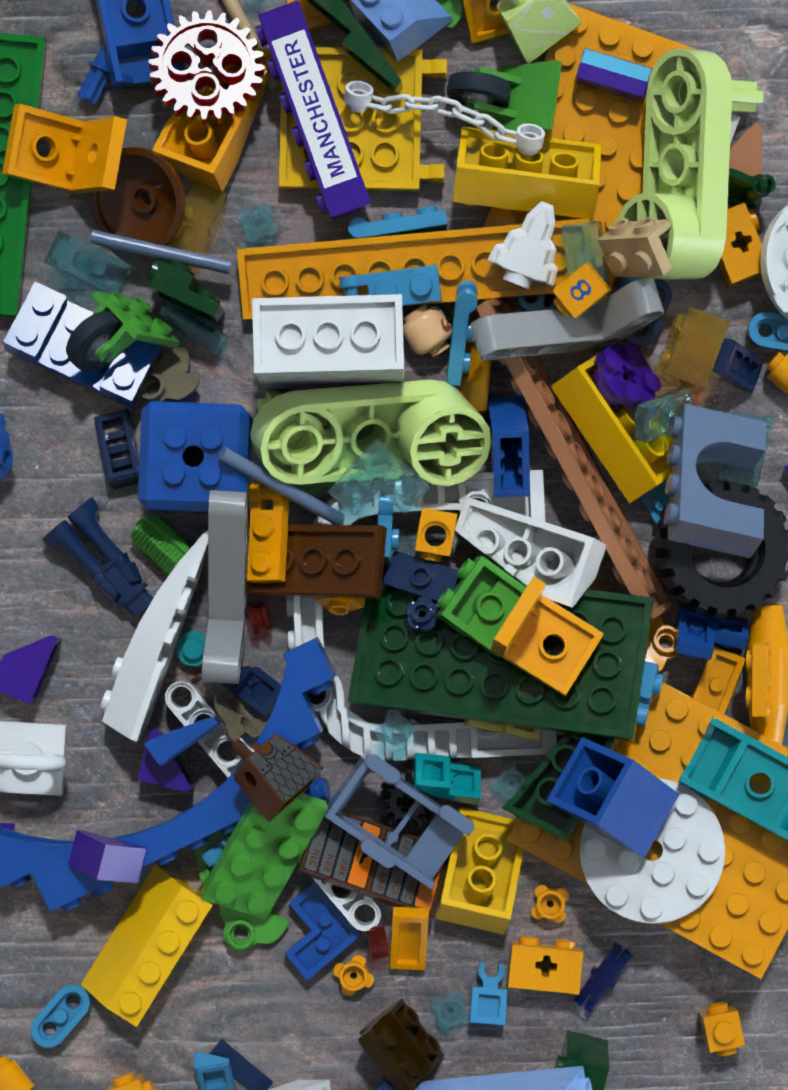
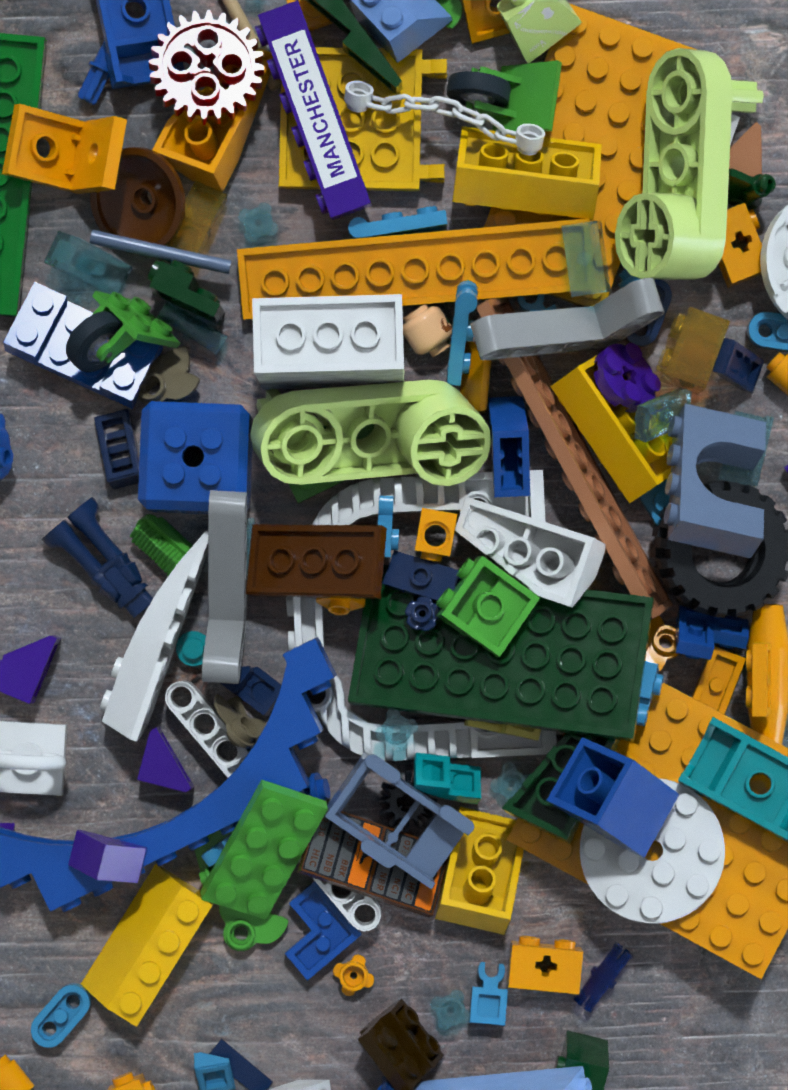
(171, 744): blue slope -> none
(259, 617): clear red bush -> none
(267, 535): light orange plate -> none
(273, 773): torso -> none
(287, 490): sand blue bar -> none
(378, 471): clear light blue plate -> none
(378, 942): clear red piece -> none
(409, 938): light orange tile -> none
(414, 284): dark azure plate -> none
(528, 250): white rock -> none
(530, 624): light orange bracket -> none
(555, 912): light orange plate -> none
(580, 291): light orange brick -> none
(613, 75): dark purple slope -> none
(635, 248): tan bracket -> none
(721, 1028): light orange brick -> none

